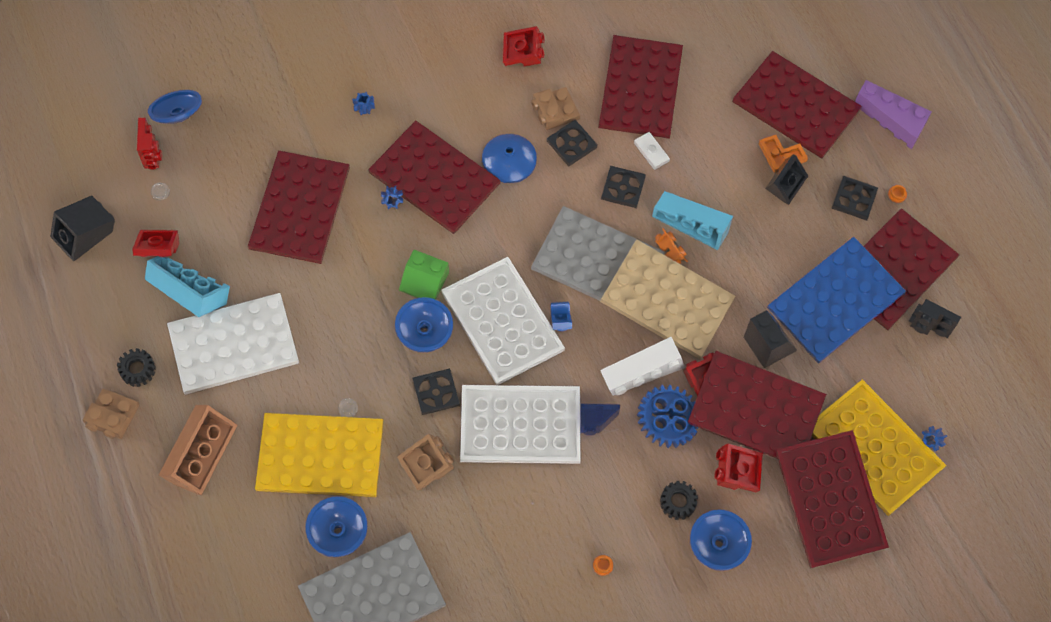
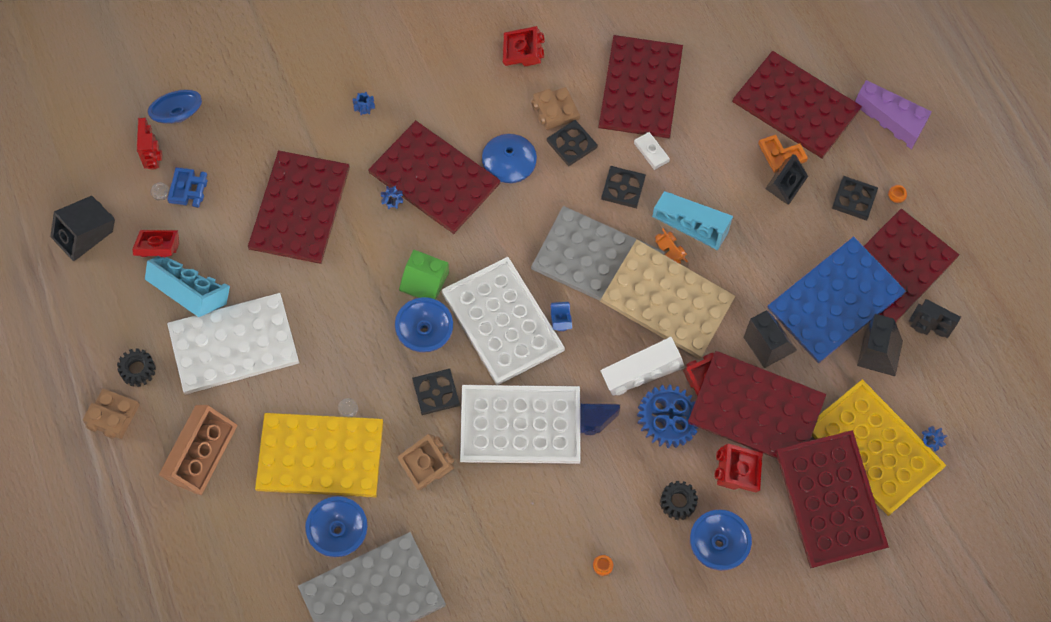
(181, 187): none -> blue plate
(881, 346): none -> black slope

